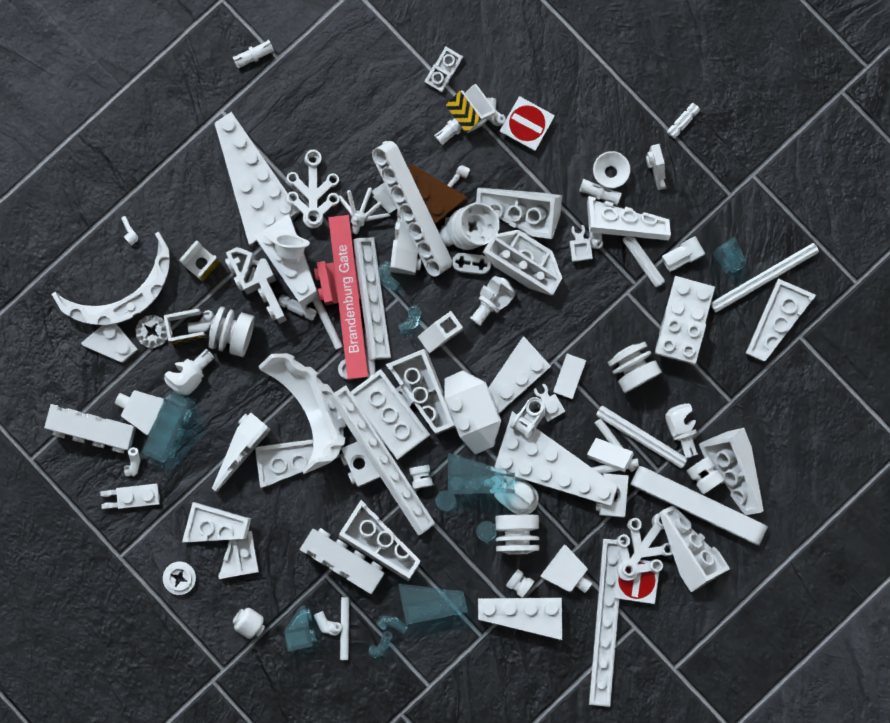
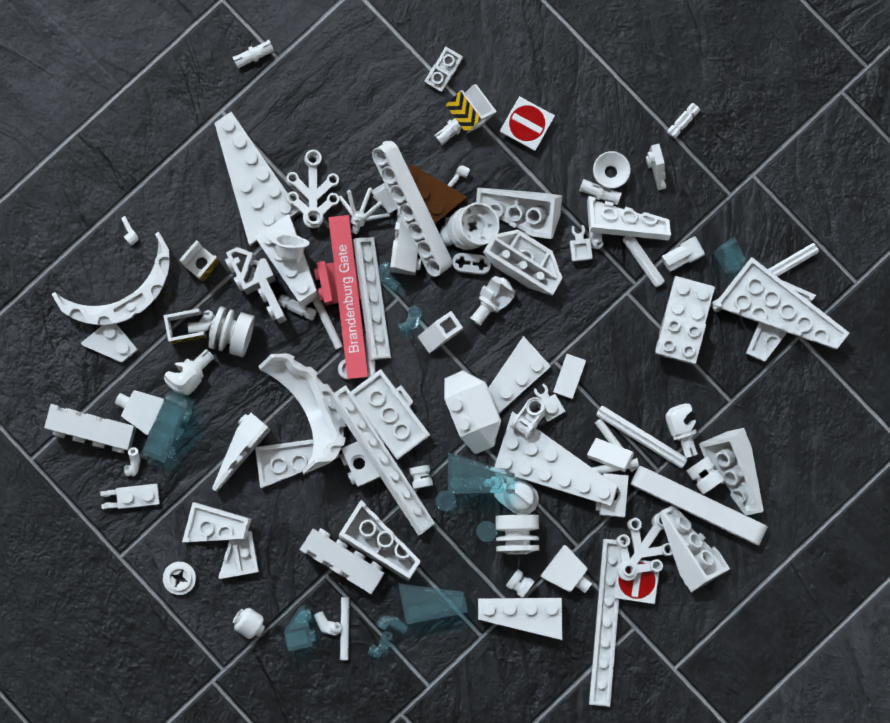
(151, 341): white gear -> none
(423, 387): white wedge -> none
(497, 119): white arm -> none
(634, 366): white wheel -> none
(770, 301): none -> white wing

